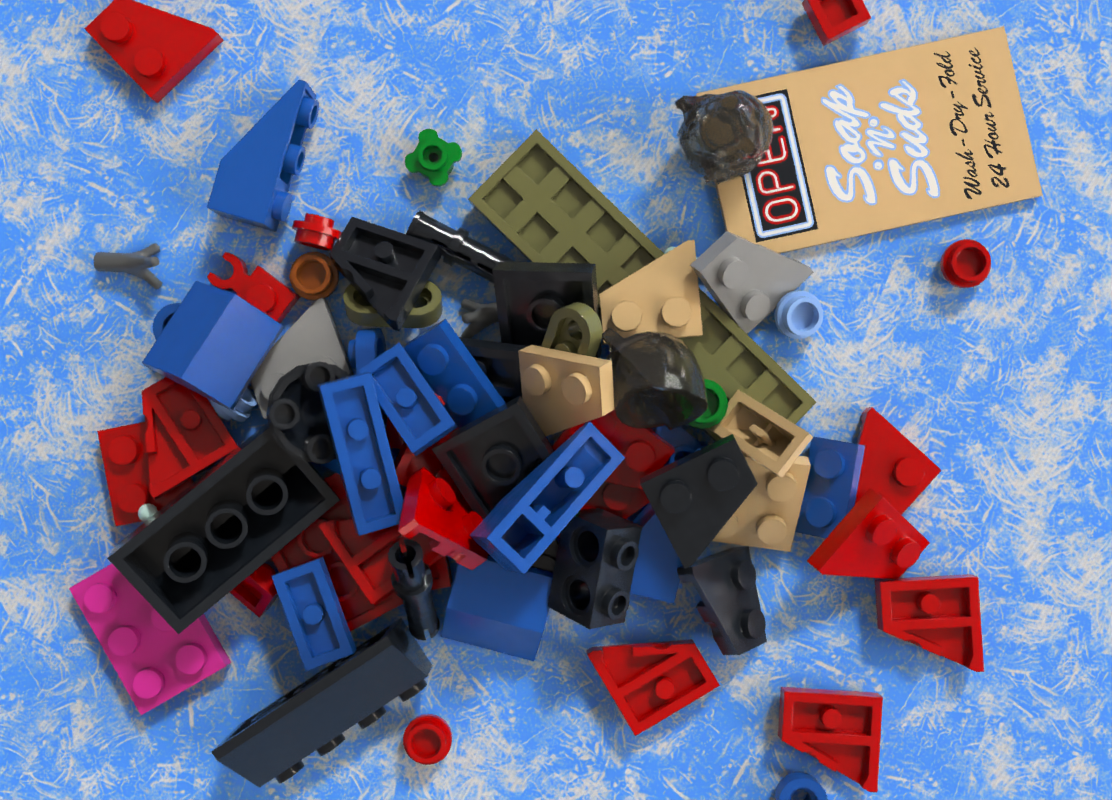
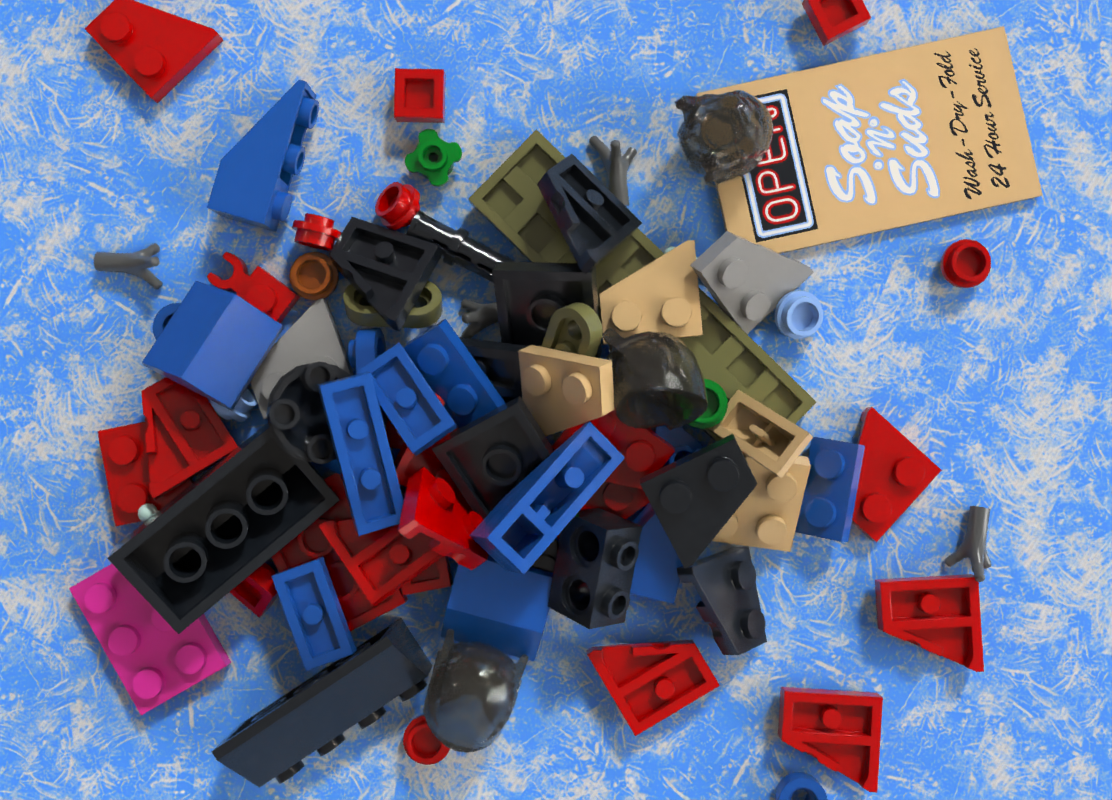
(397, 205): none -> red plate
(413, 584): black pin -> none
(419, 95): none -> red plate
(471, 693): none -> clear smoke helmet
(586, 212): none -> black wing
(615, 166): none -> dark grey bar
(870, 542): red wing -> none
(974, 543): none -> dark grey bar

